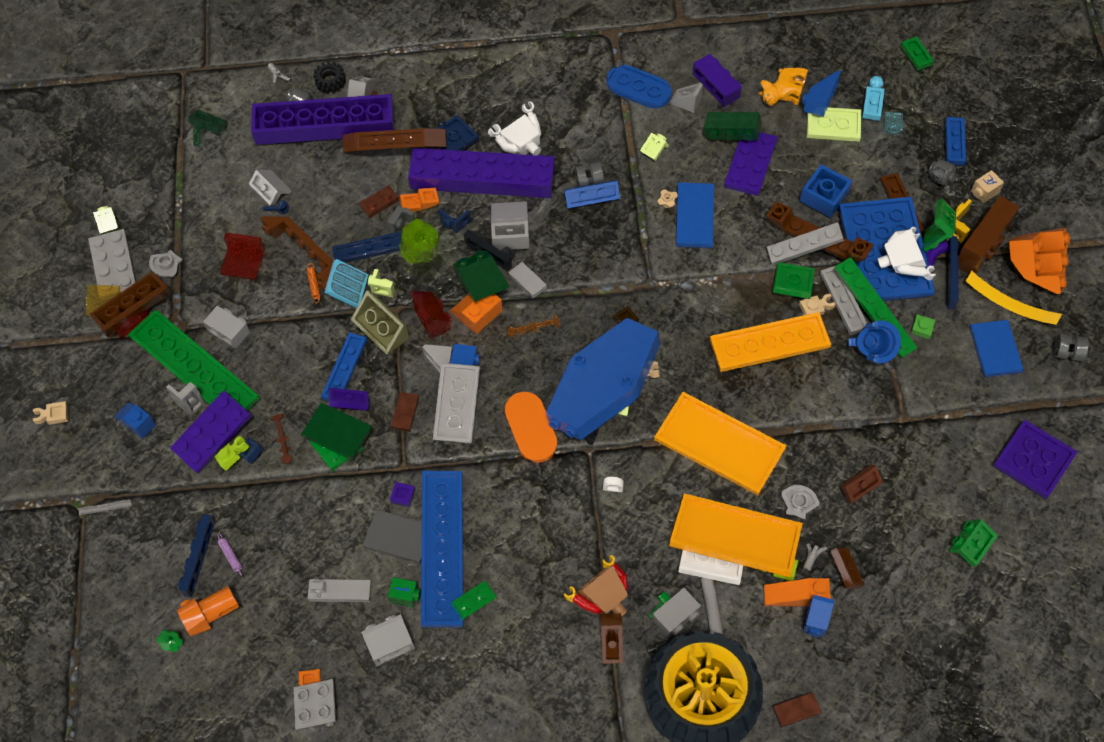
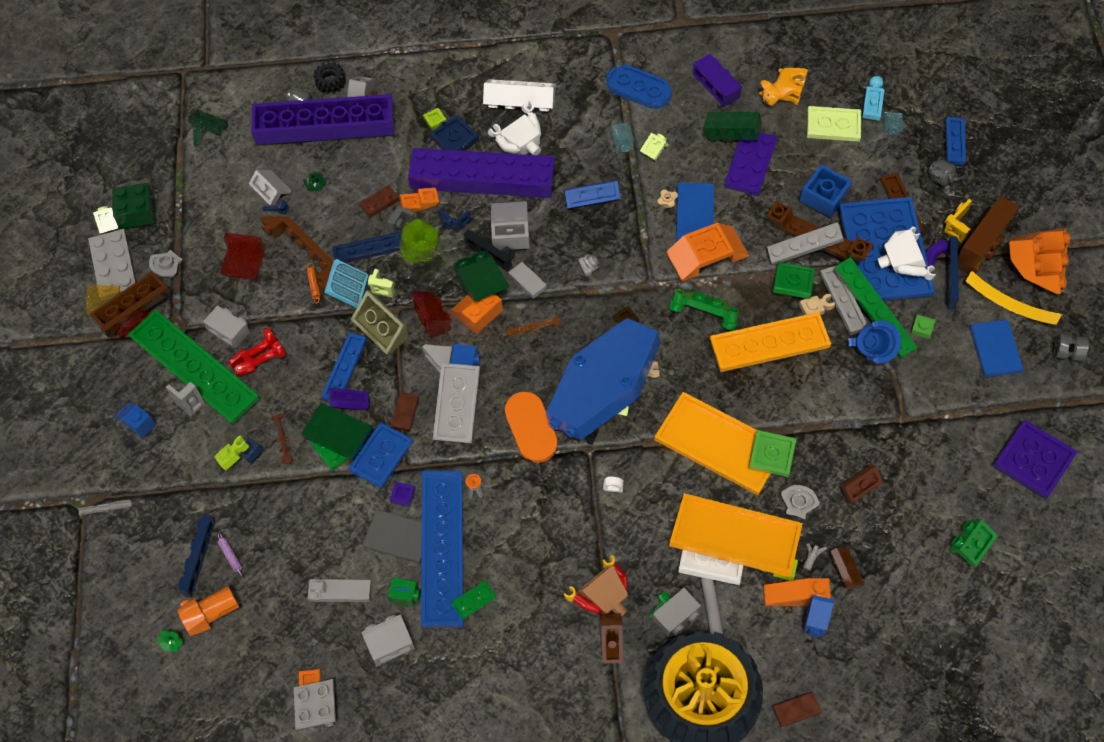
(53, 413): tan plate -> none
(133, 205): none -> dark green brick
(210, 432): dark purple plate -> none
(245, 363): none -> red piece
(276, 73): light grey bar -> none
(315, 182): none -> dark green plant
(381, 455): none -> blue tile
(394, 139): reddish brown slope -> none
(434, 118): none -> lime plate
(474, 483): none -> piece
(519, 93): none -> white slope
(588, 264): none -> light grey plate
(595, 174): dark grey wheel -> none
(622, 137): none -> clear light blue brick
(688, 97): light grey slope -> none
(705, 248): none -> orange slope
(705, 303): none -> green plate
(772, 453): none -> bright green plate
(821, 94): blue slope -> none
(917, 53): green plate -> none
(943, 226): green bracket -> none
(987, 186): tan brick -> none

